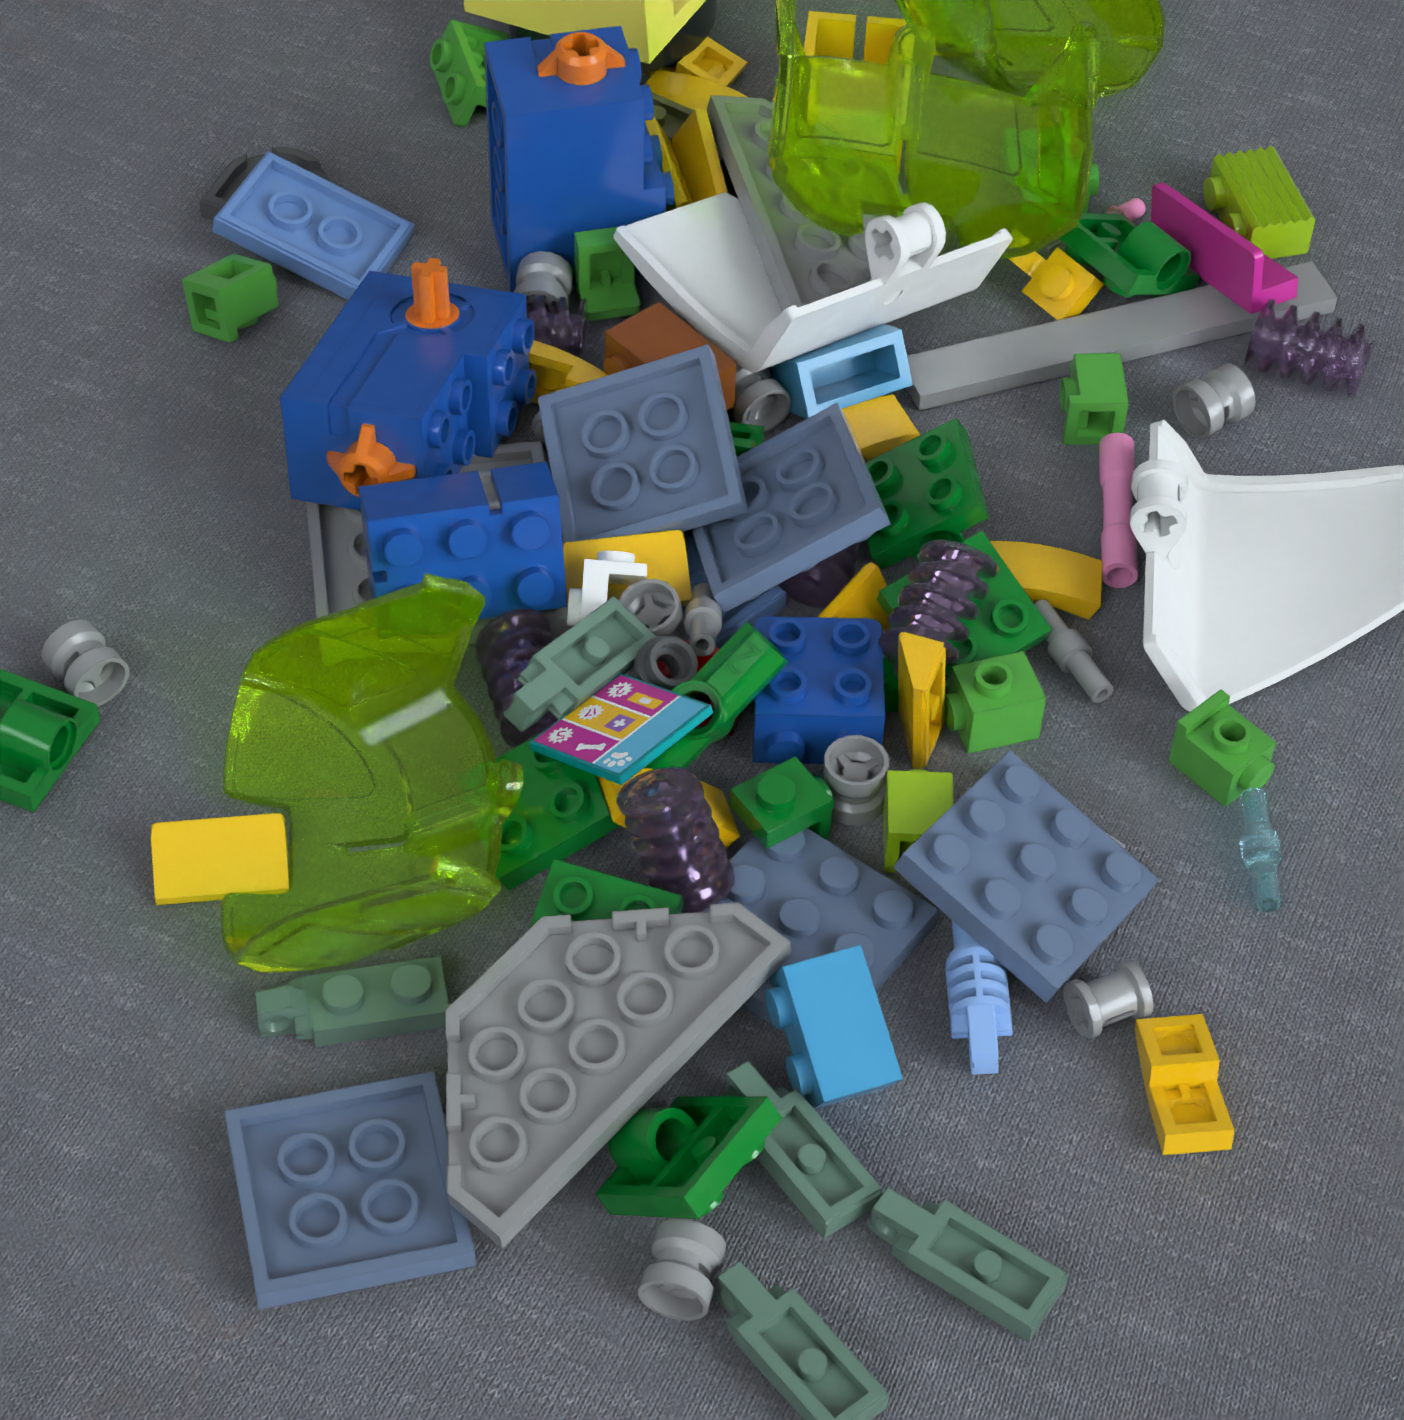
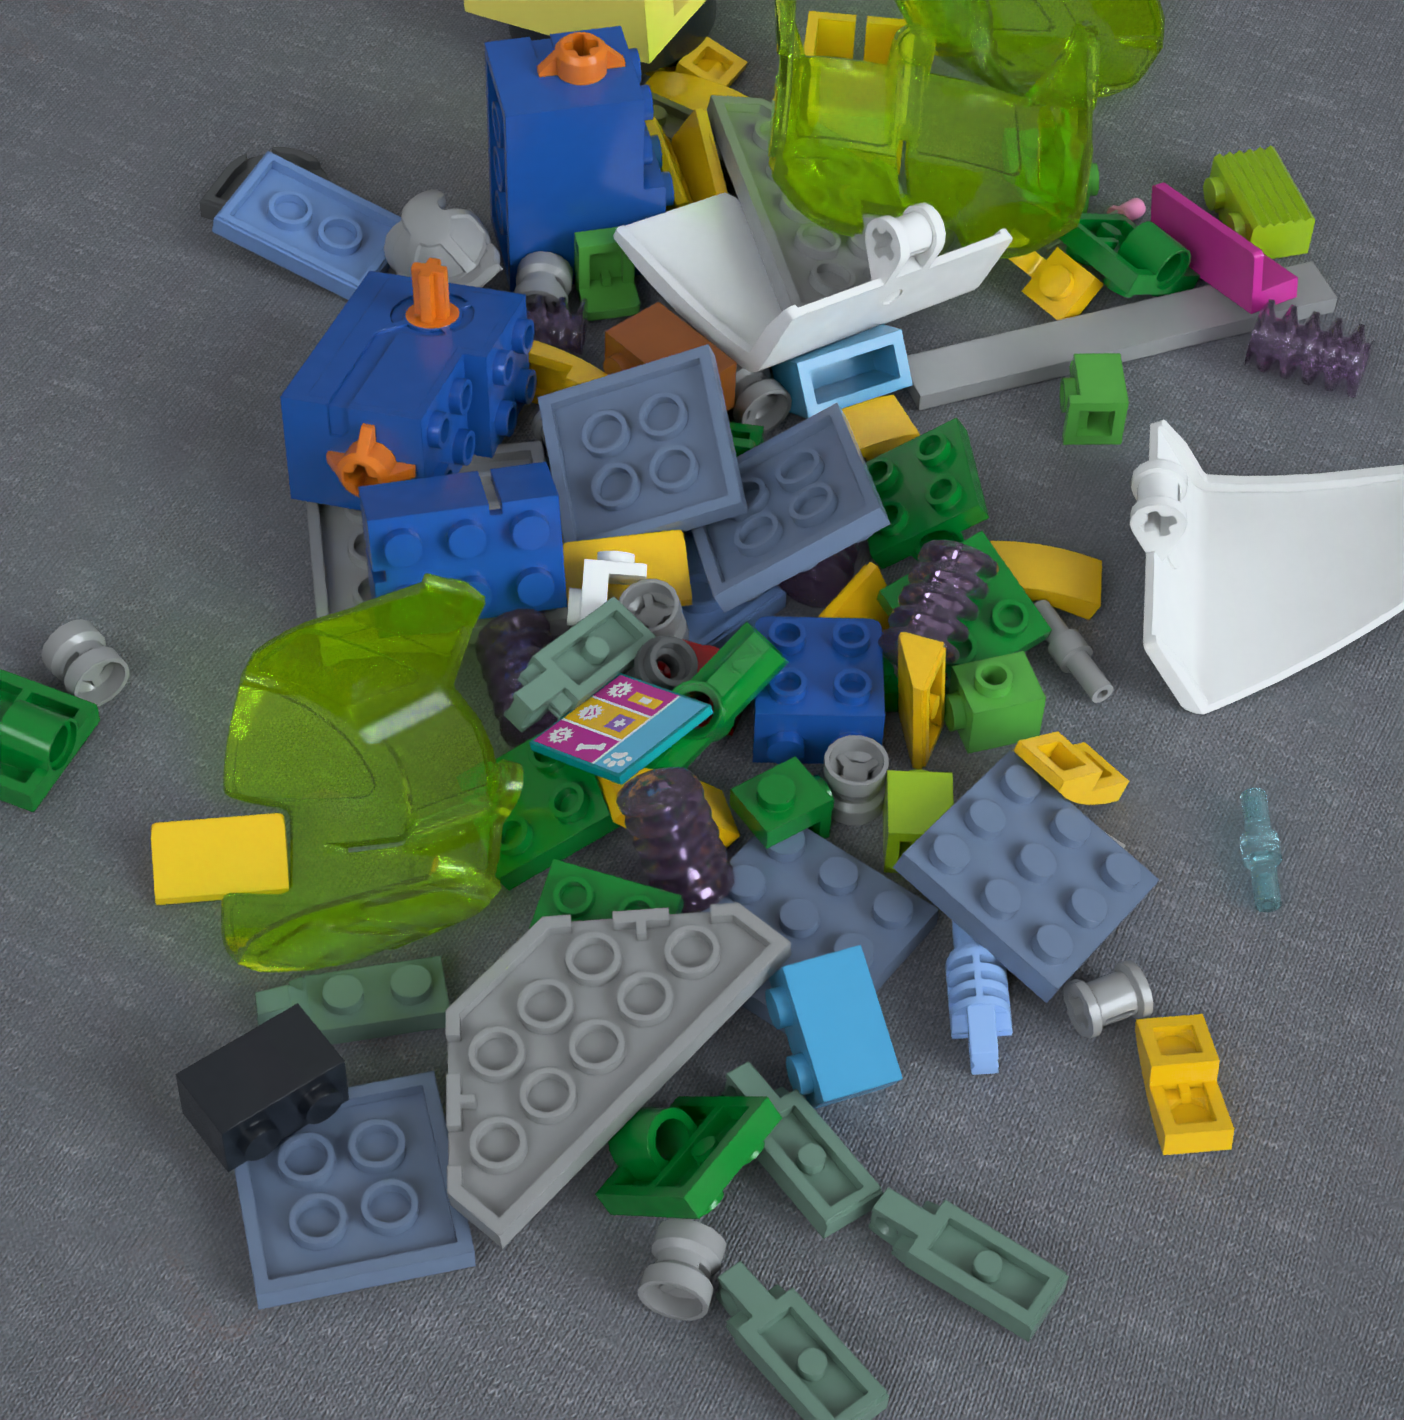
(229, 296): bright green brick -> none
(263, 1087): none -> black brick
(448, 235): none -> light grey helmet
(460, 67): bright green bracket -> none
(702, 620): light grey bar -> none
(1072, 769): none -> yellow slope
(1117, 539): bright pink piece -> none
(1220, 398): light grey wheel -> none
(1222, 749): bright green brick -> none

